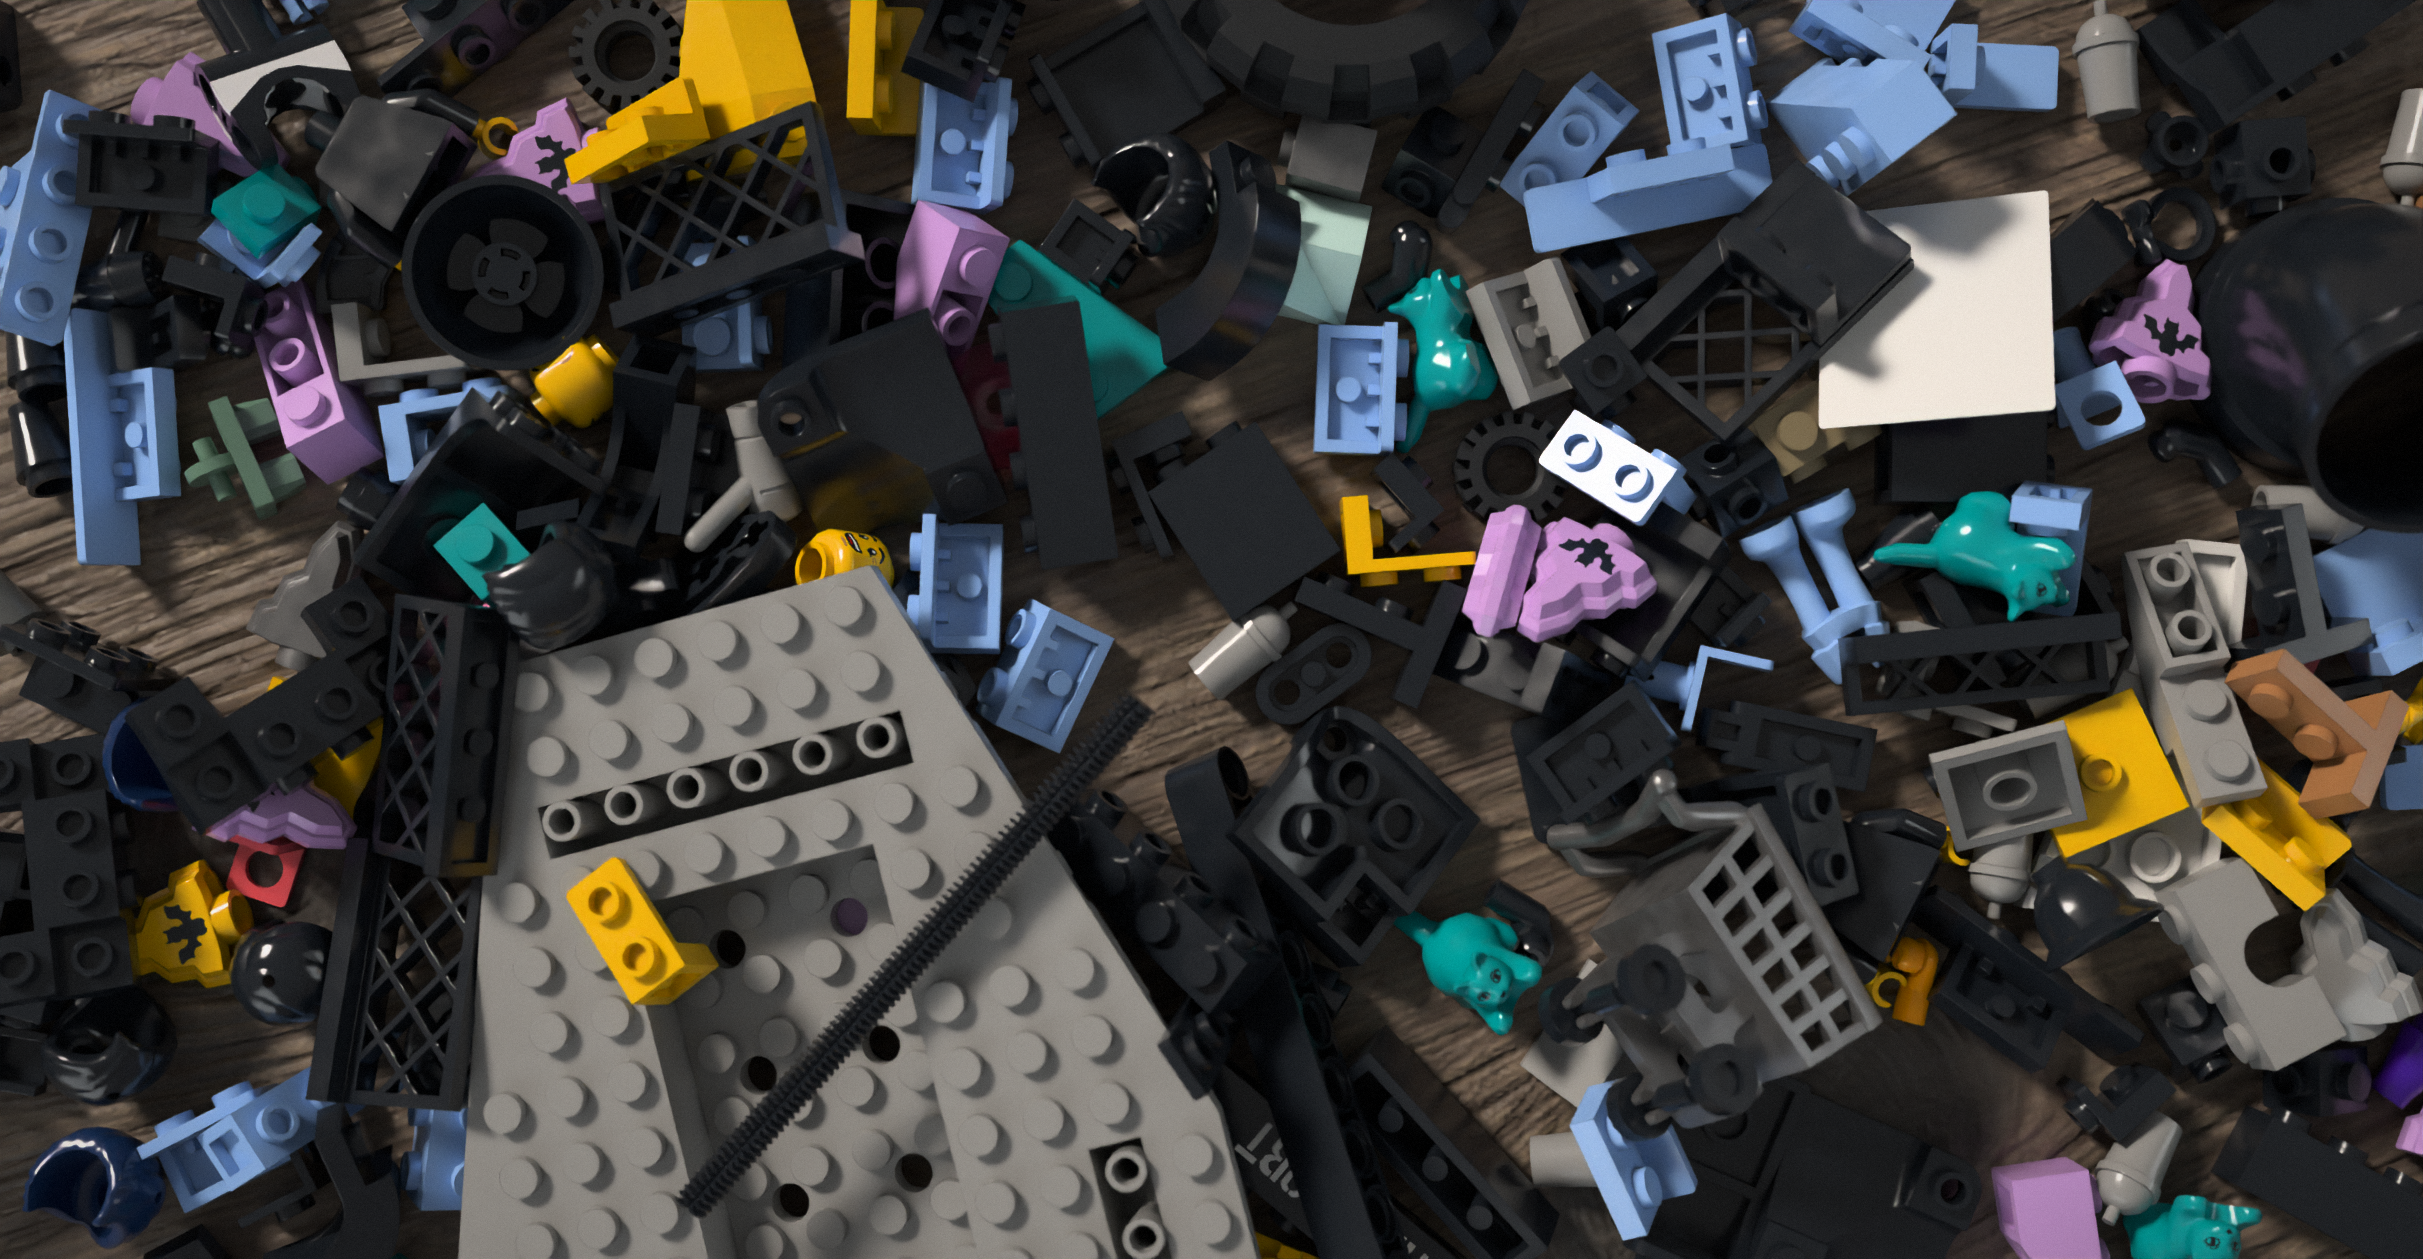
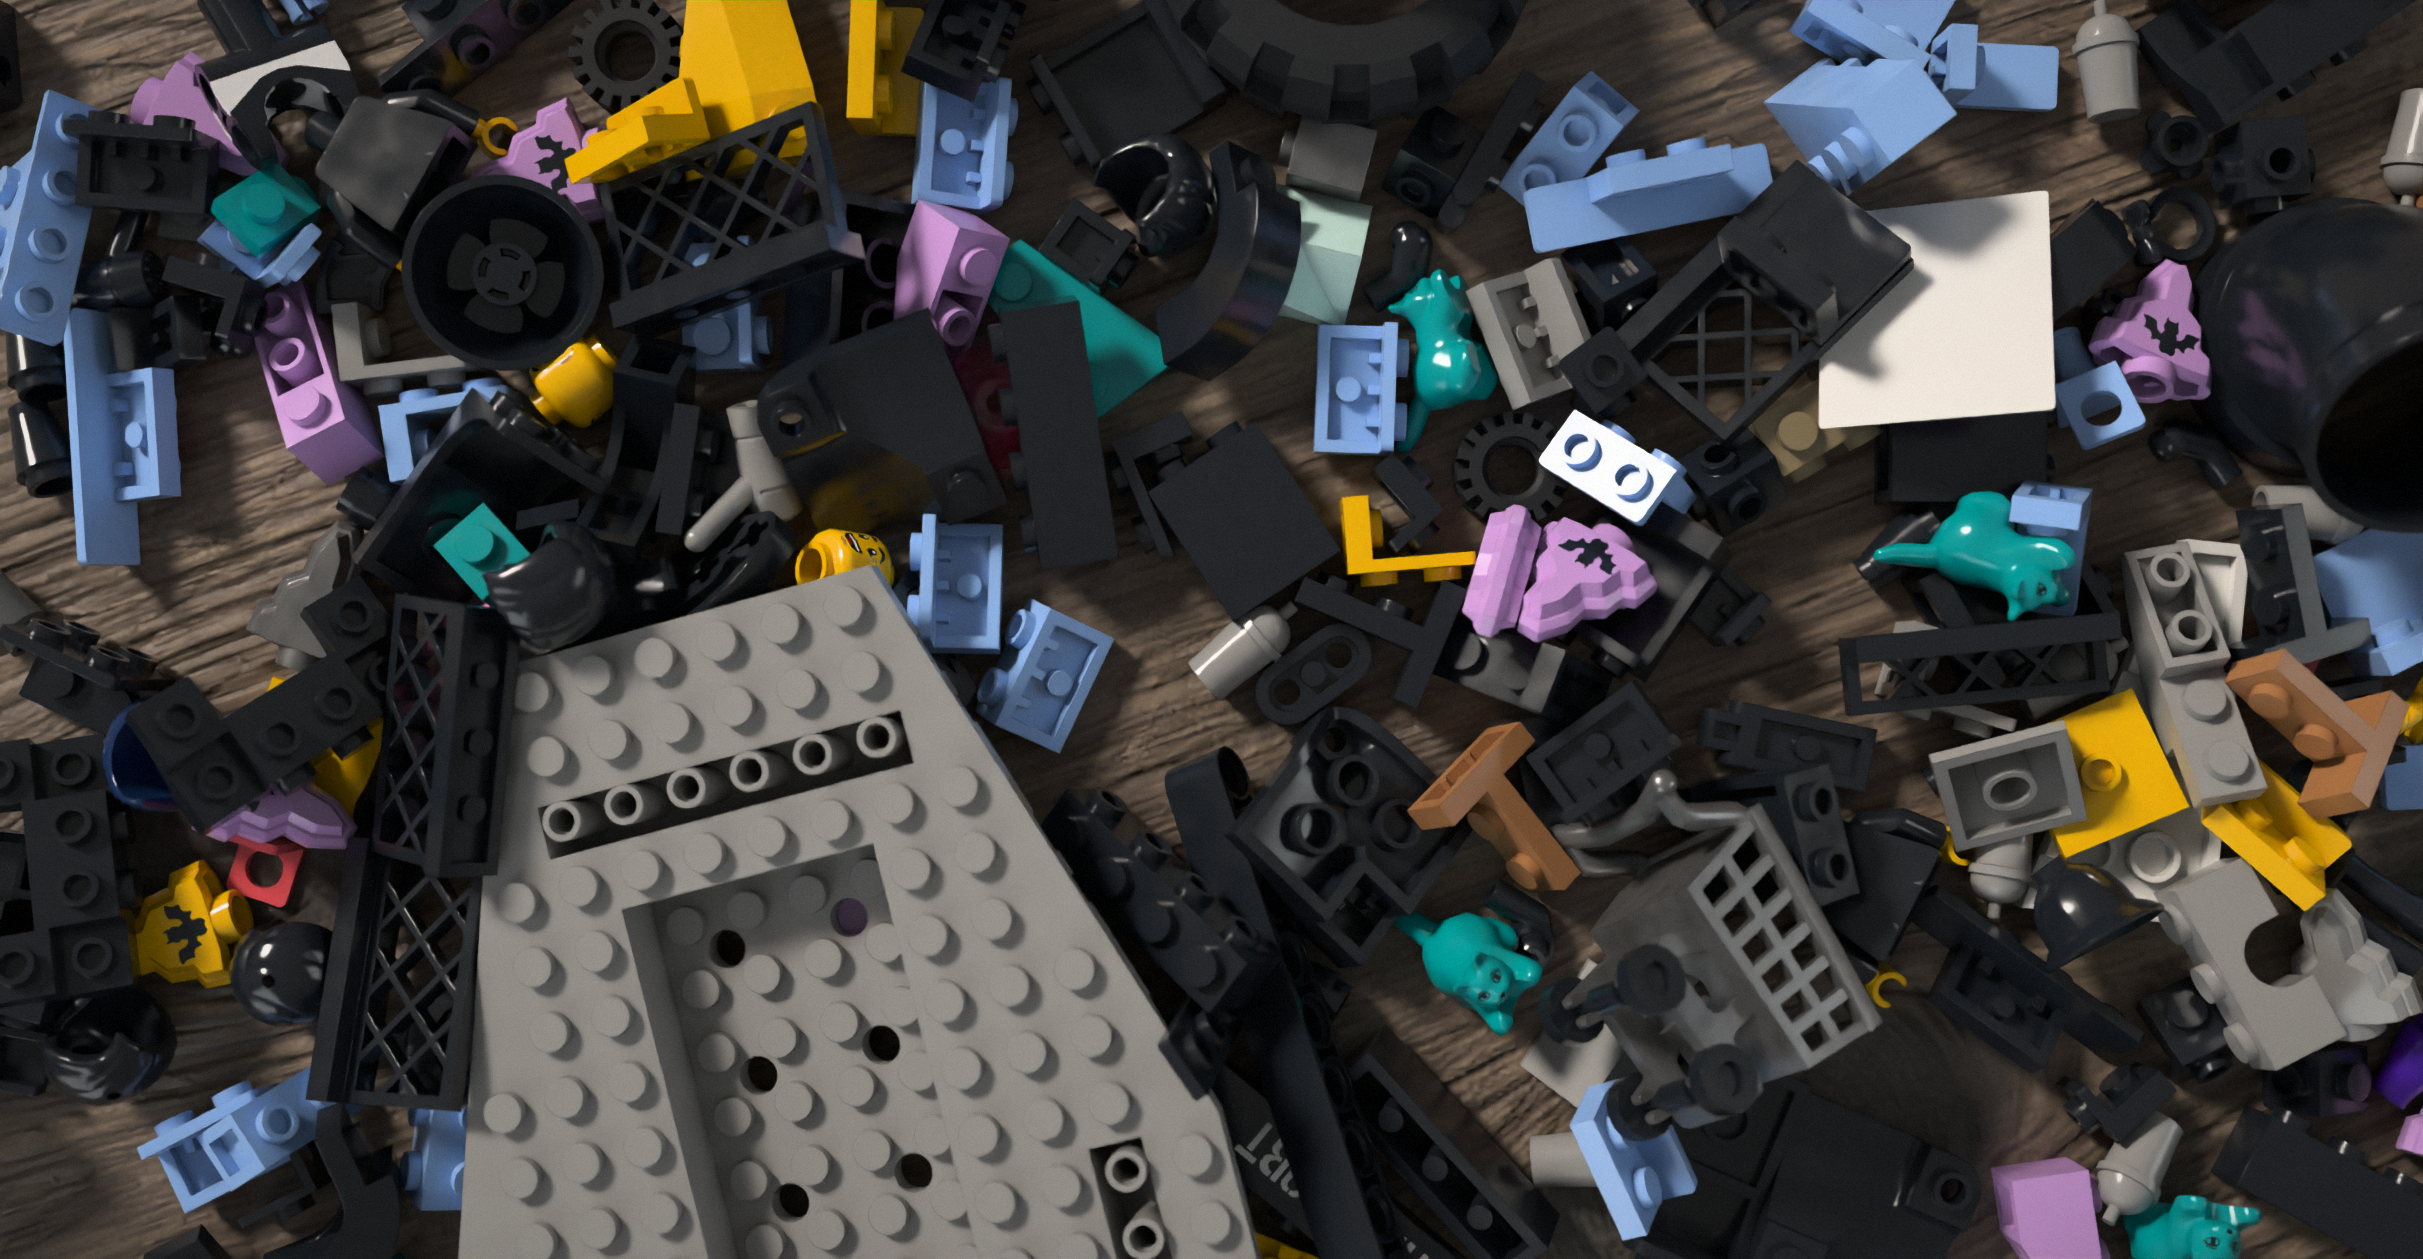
(98, 1183): dark blue piece -> none
(239, 429): sand green hips -> none
(635, 938): yellow bracket -> none
(809, 1074): black axle -> none
(1496, 810): none -> medium nougat bracket
(1683, 683): light blue bracket -> none
(1710, 83): light blue bracket -> none
(1821, 527): light blue piece -> none
(1918, 964): light orange arm -> none

